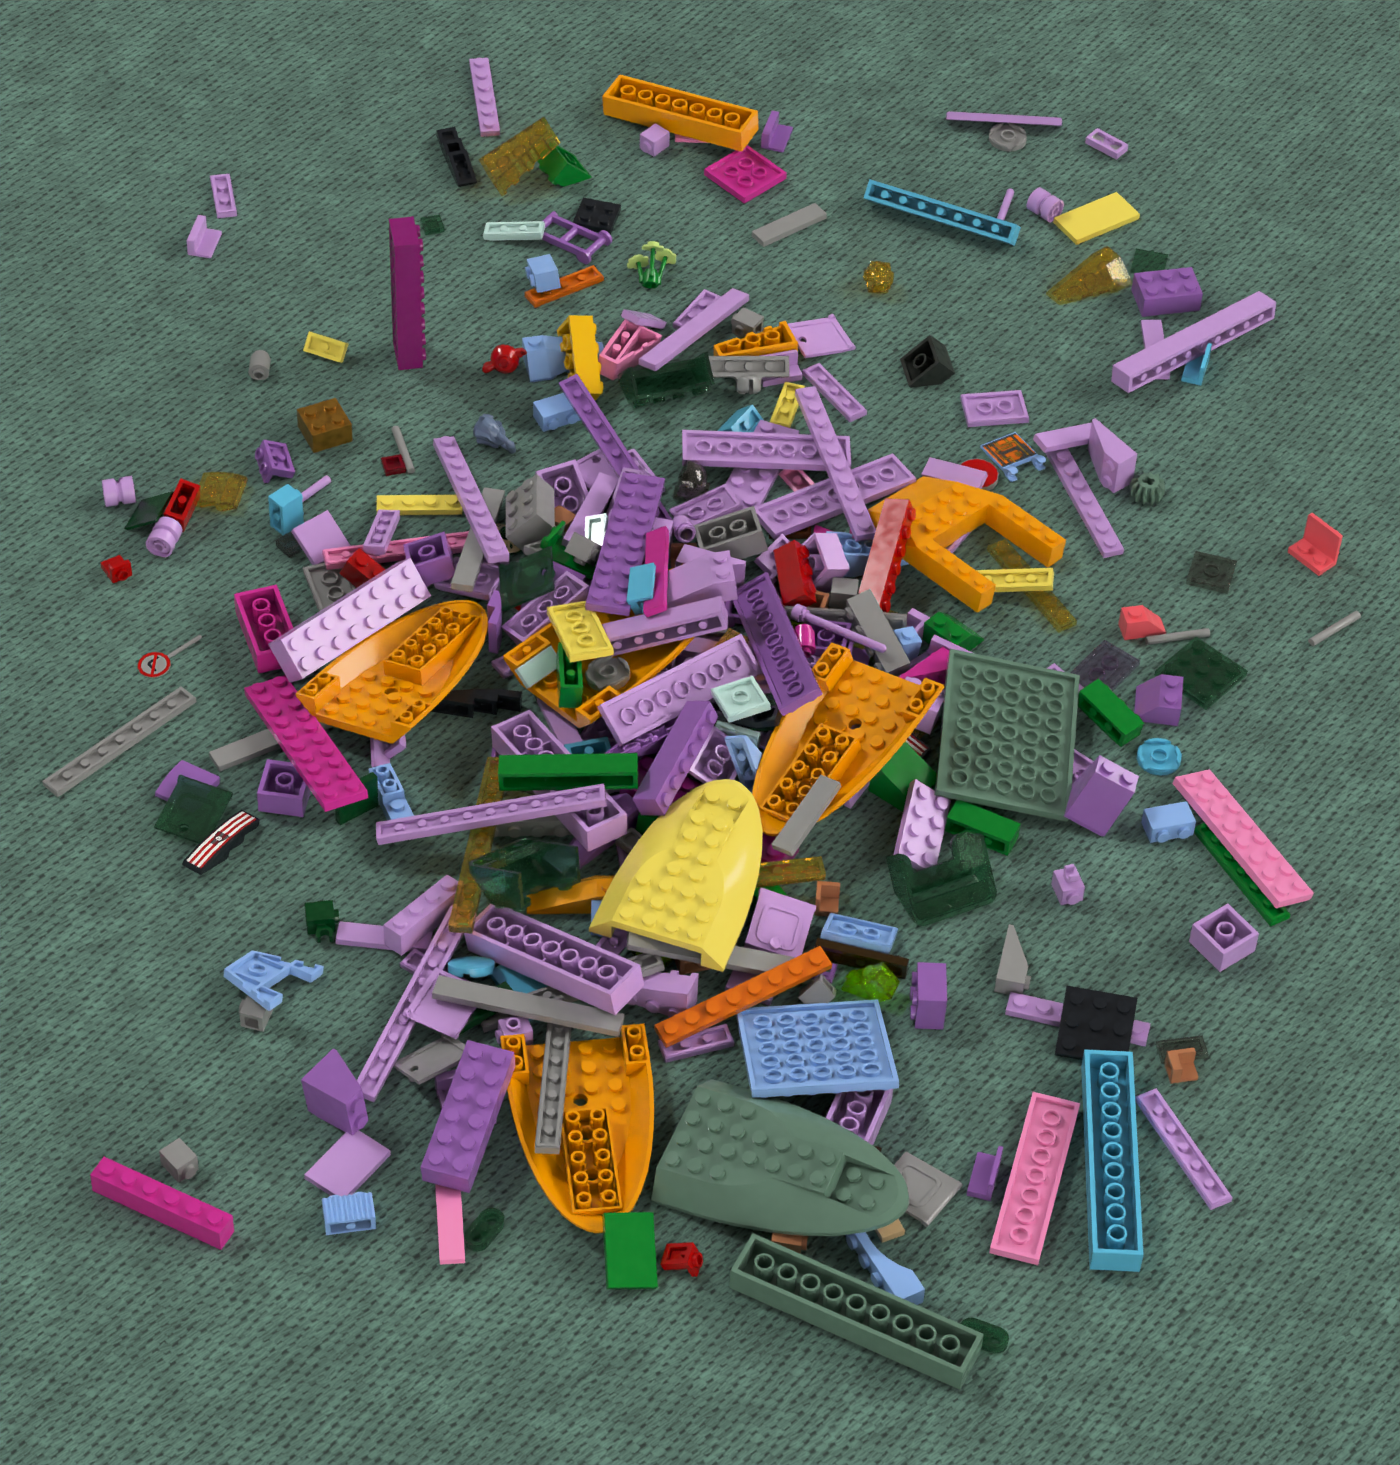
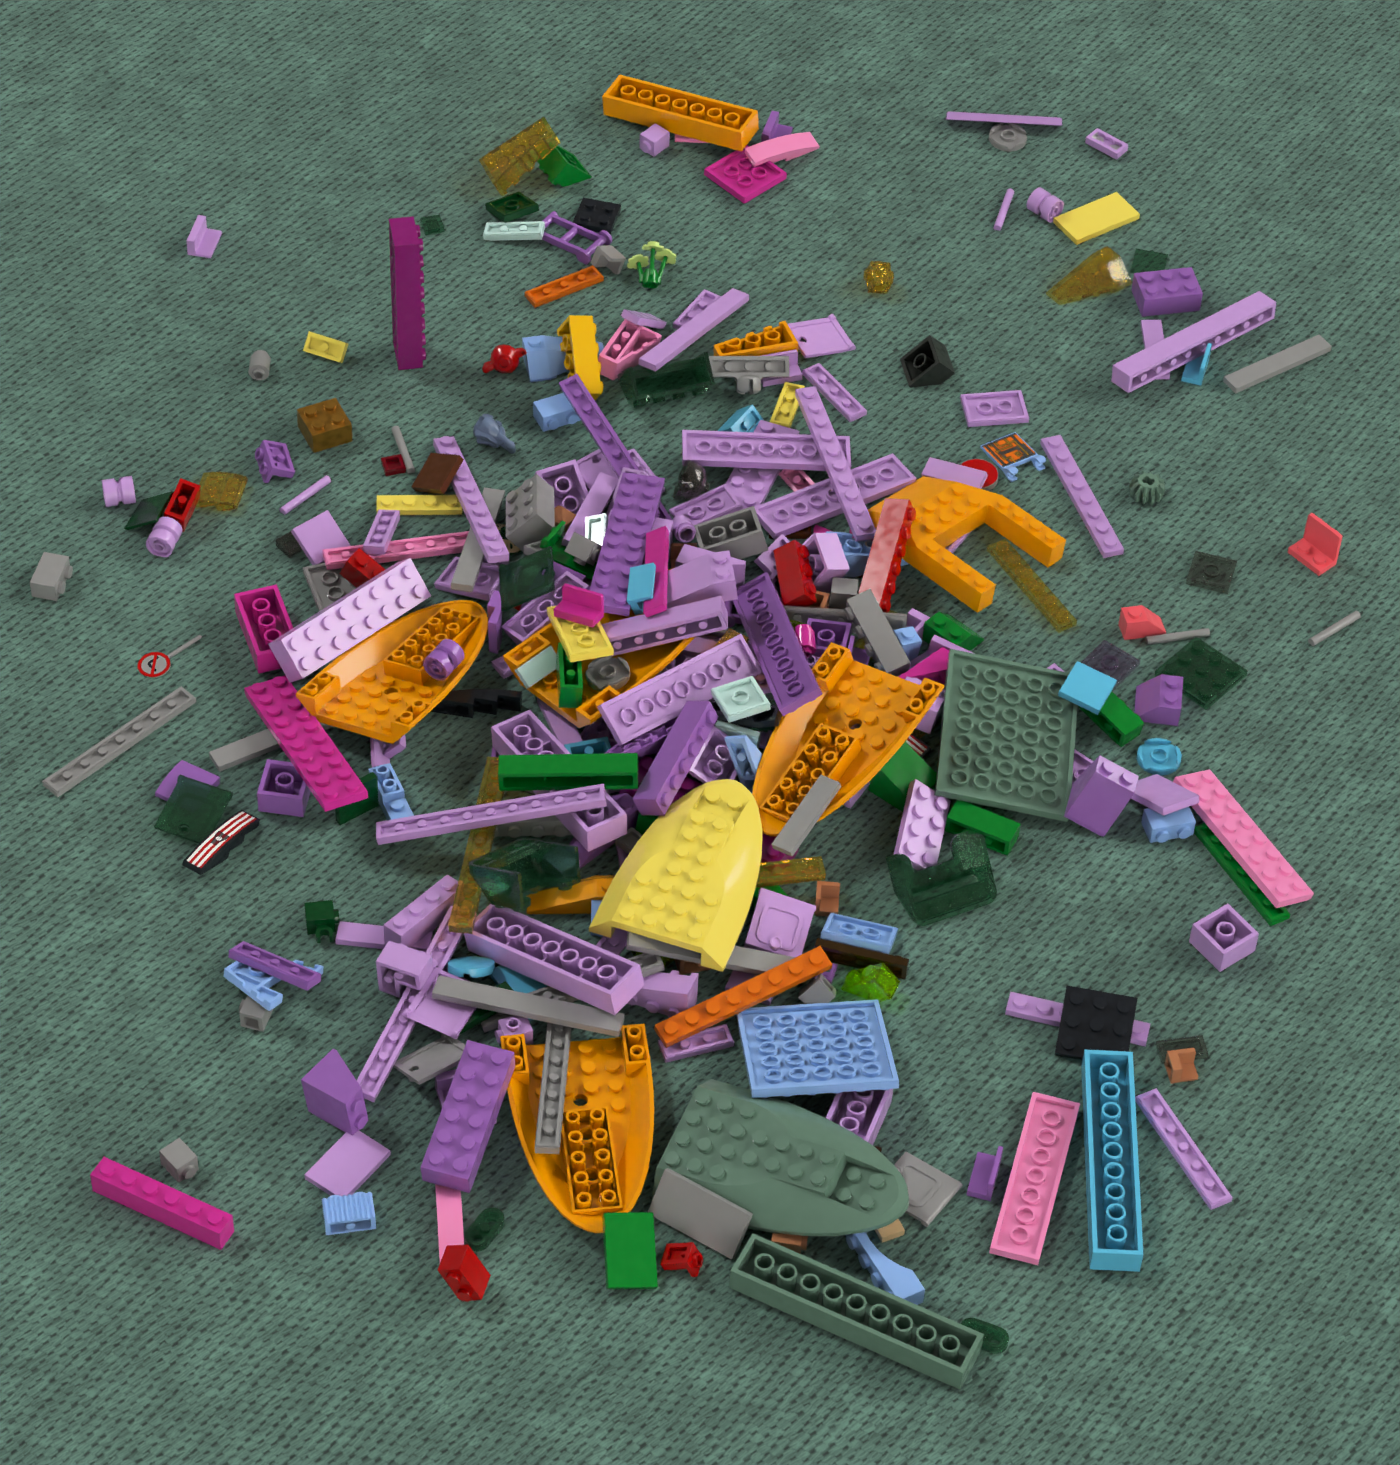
(51, 576): none -> light grey brick
(117, 568): red bracket -> none
(223, 195): lavender tile -> none
(275, 965): none -> medium lavender tile
(286, 509): medium azure brick -> none
(402, 967): none -> lavender brick
(432, 558): medium lavender brick -> none
(437, 473): none -> reddish brown tile
(443, 659): none -> medium lavender wheel
(456, 156): black slope -> none
(464, 1272): none -> red brick
(484, 97): lavender plate -> none
(512, 207): none -> dark green tile
(542, 273): light blue brick -> none
(580, 605): none -> dark pink panel
(608, 257): none -> light grey panel
(700, 1213): none -> light grey tile
(746, 322): light grey brick -> none
(781, 148): none -> bright pink slope
(789, 224): light grey tile -> none
(801, 614): lavender piece -> none
(928, 995): medium lavender brick -> none
(942, 212): medium azure brick -> none
(1013, 966): light grey slope -> none
(1021, 579): light yellow plate -> none
(1063, 438): lavender tile -> none
(1068, 885): lavender brick -> none
(1087, 687): none -> medium azure tile
(1111, 457): lavender slope -> none
(1163, 795): none -> lavender tile
(1277, 363): none -> light grey tile

